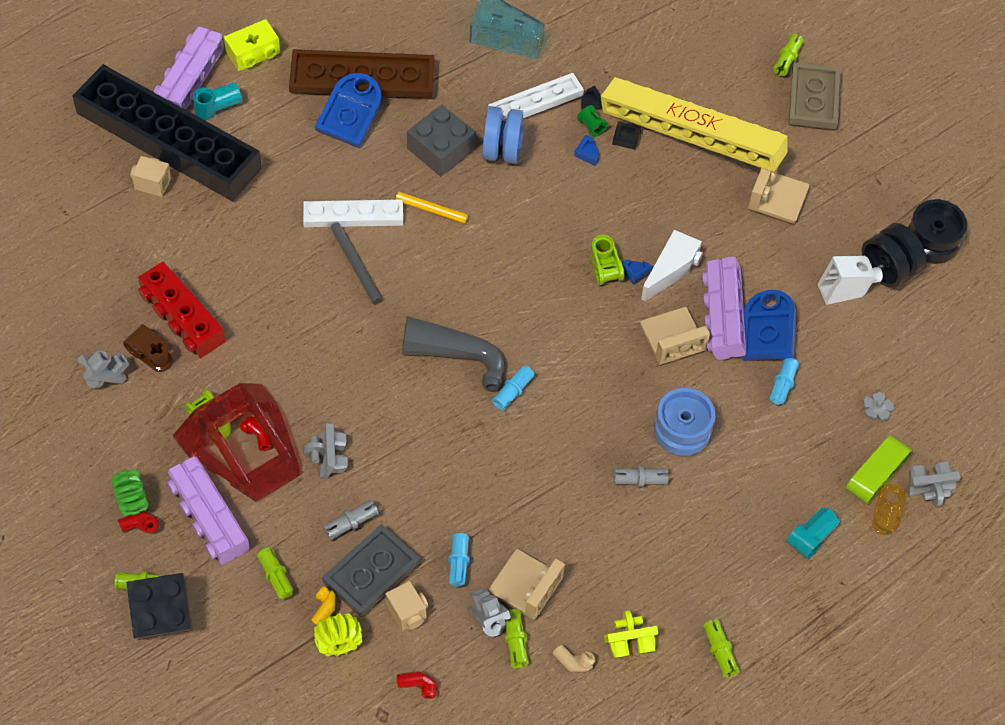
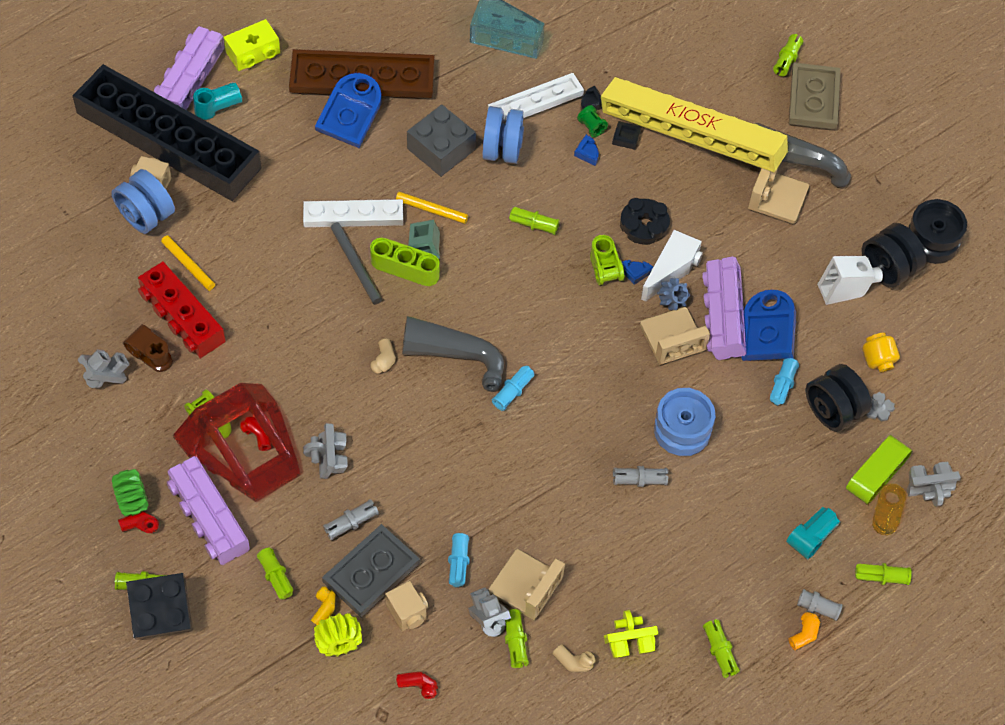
(143, 201): none -> medium blue wheel
(190, 265): none -> yellow bar
(385, 359): none -> tan arm
(413, 270): none -> lime beam
(425, 237): none -> sand green brick
(534, 220): none -> lime axle
(648, 209): none -> black plate
(673, 294): none -> sand blue gear
(809, 631): none -> light orange arm
(812, 155): none -> dark grey animal
(819, 604): none -> light grey pin
(838, 397): none -> black wheel
(880, 352): none -> yellow head
(883, 573): none -> lime axle

